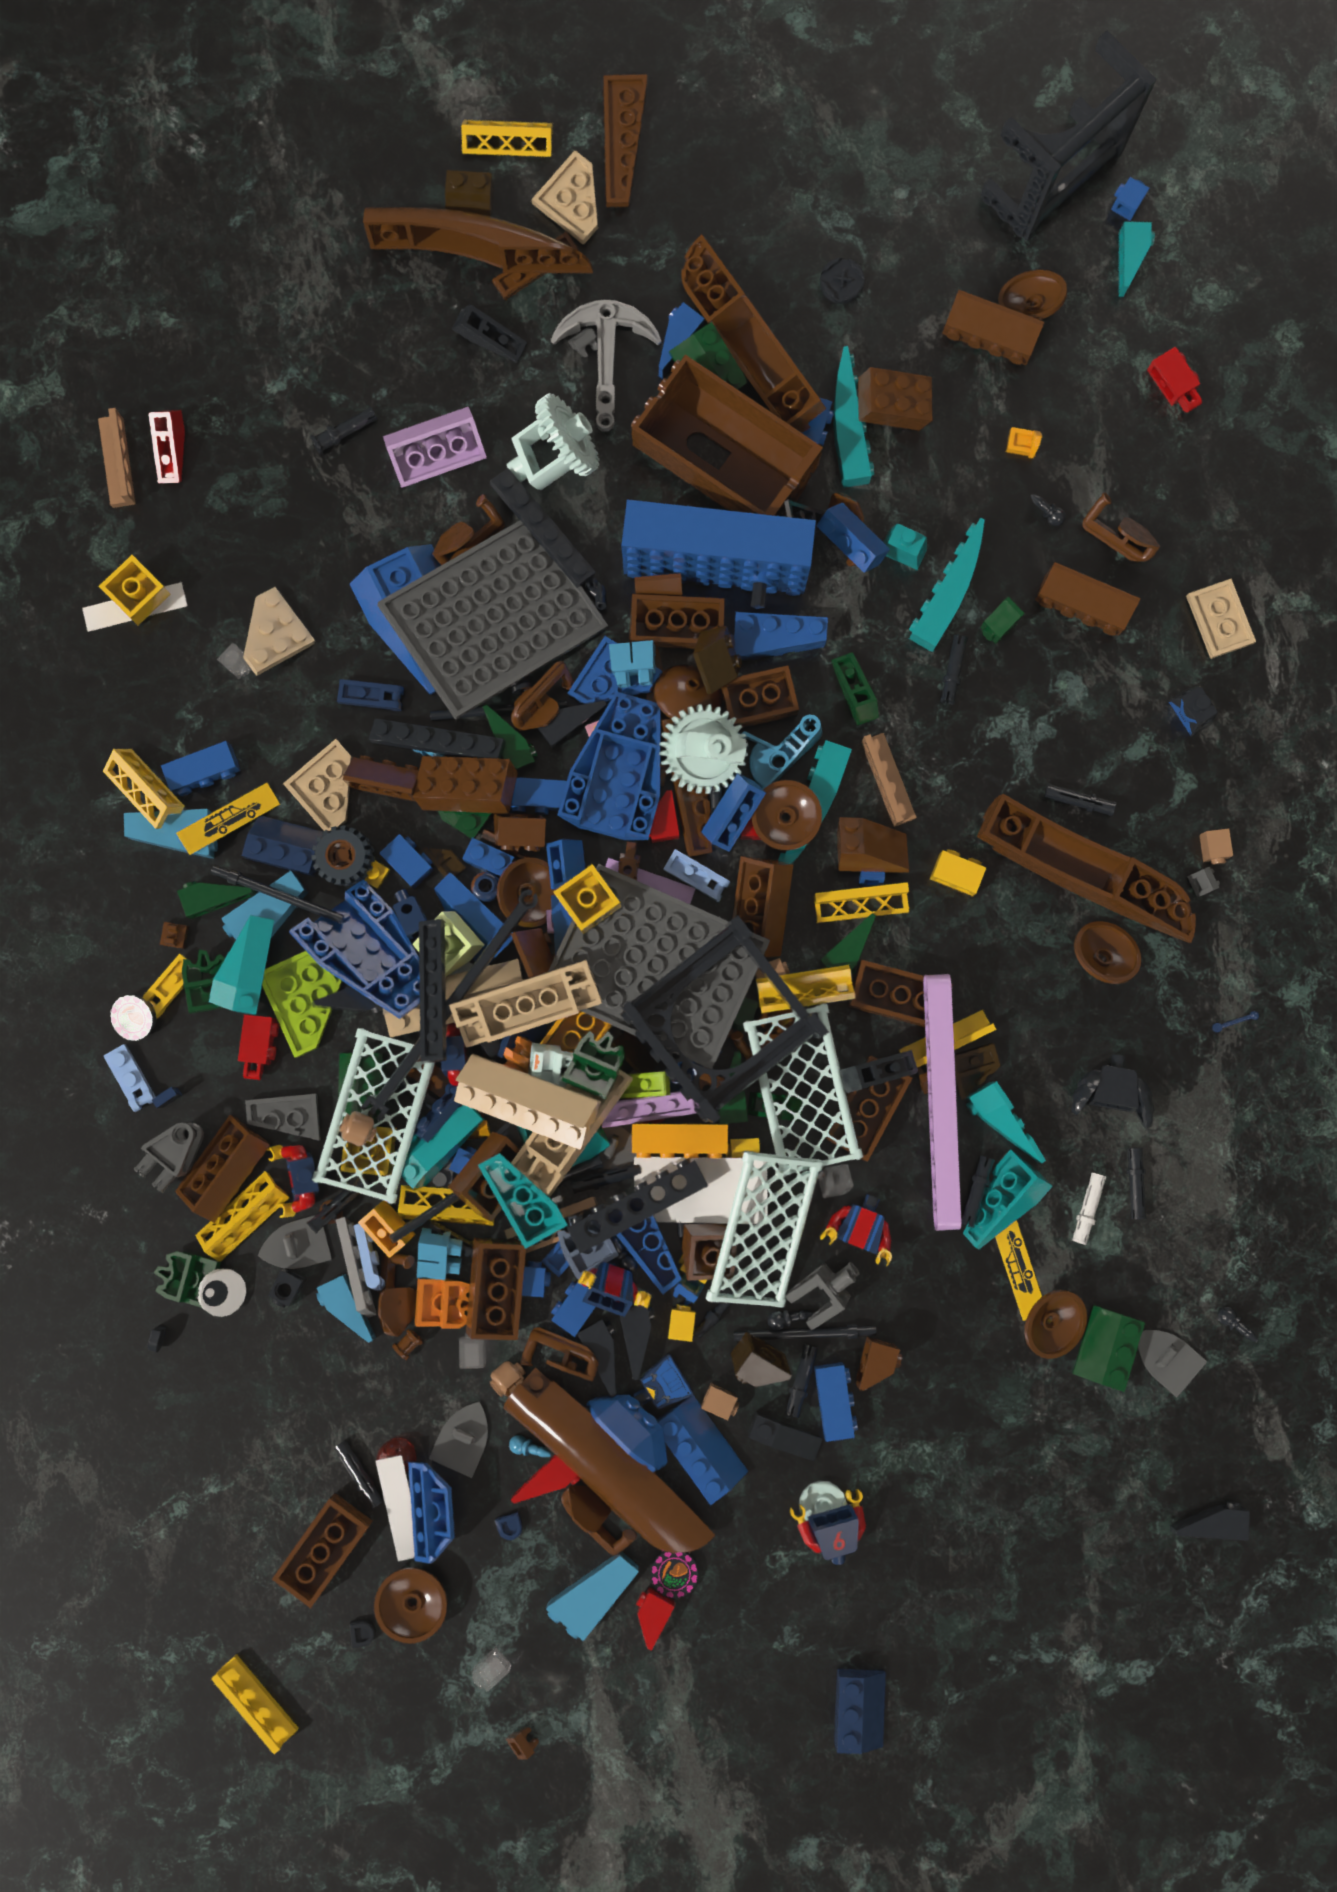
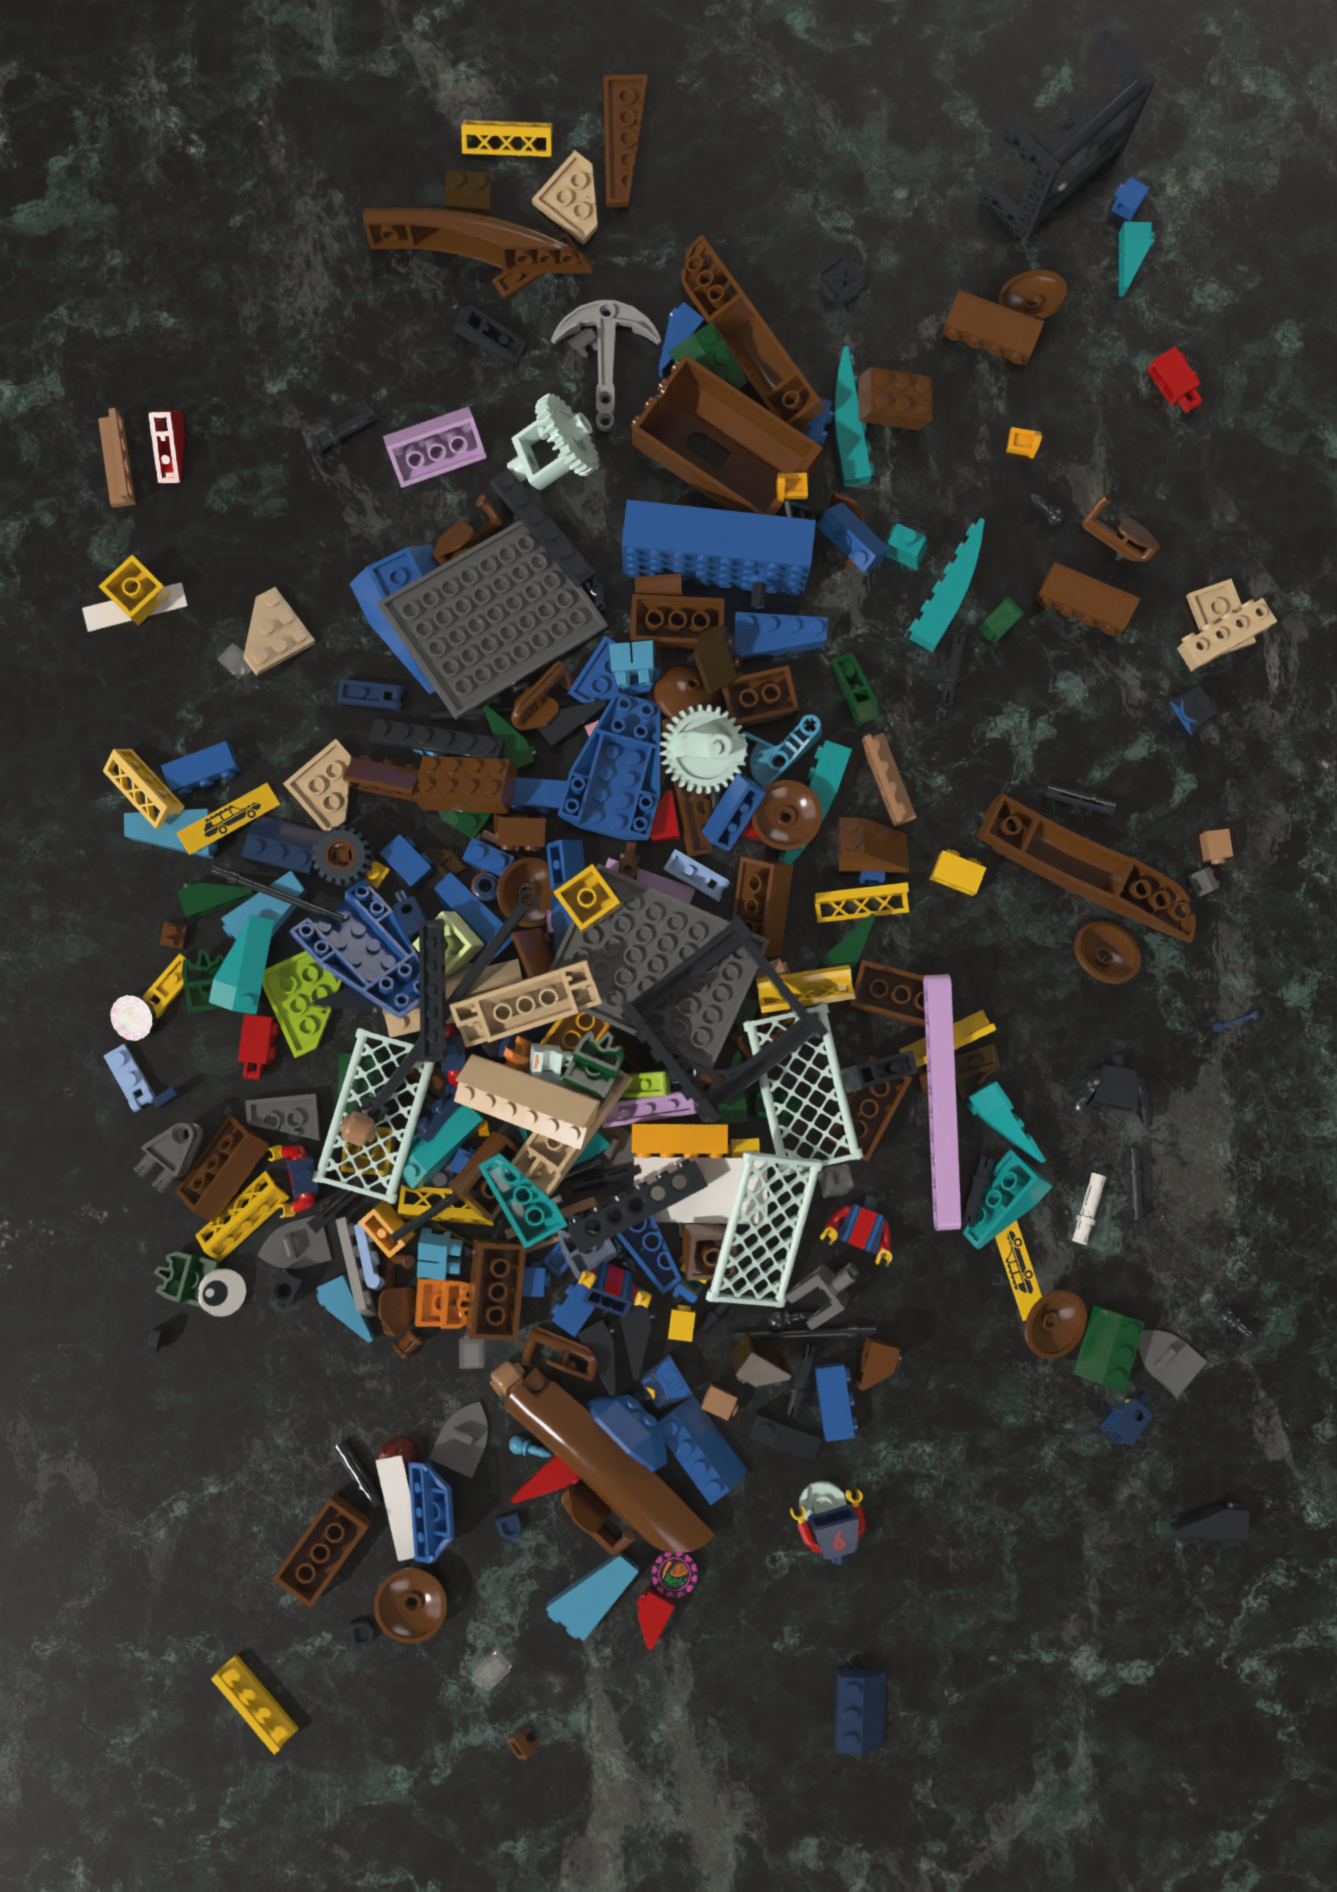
(792, 486): none -> light orange tile
(1128, 1419): none -> dark blue torso
(1227, 634): none -> tan brick

